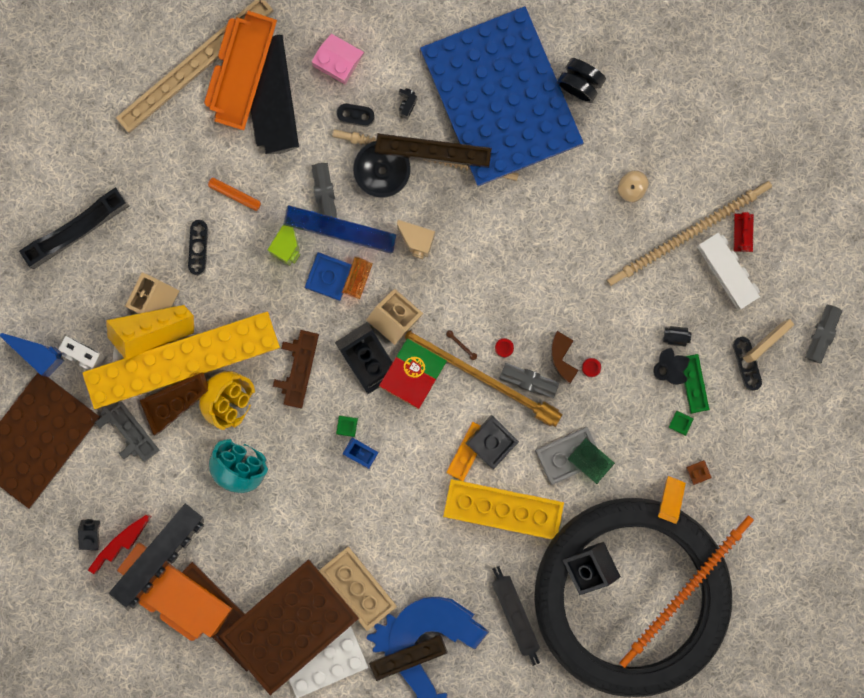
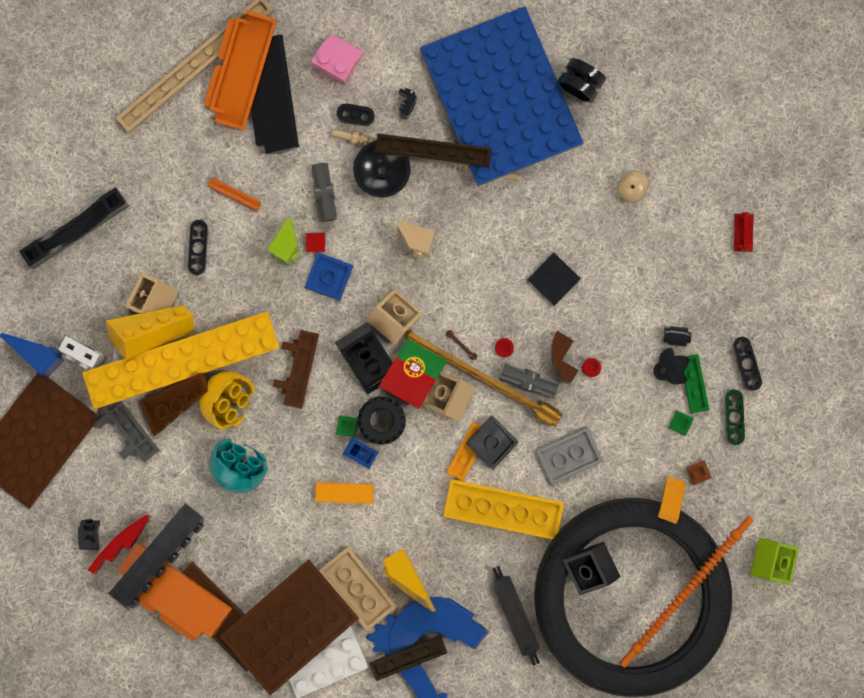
(315, 242): none -> red tile
(339, 229): clear blue tile -> none
(344, 492): none -> light orange tile
(357, 277): clear orange plate -> none
(369, 408): none -> black tyre
(402, 572): none -> yellow slope
(449, 396): none -> tan slope
(554, 279): none -> black tile
(591, 461): clear green plate -> none
(728, 271): white brick -> none
(729, 432): none -> dark green beam
(751, 196): tan hose -> none
(768, 341): tan tile -> none
(774, 561): none -> lime slope
(824, 334): dark grey piece -> none

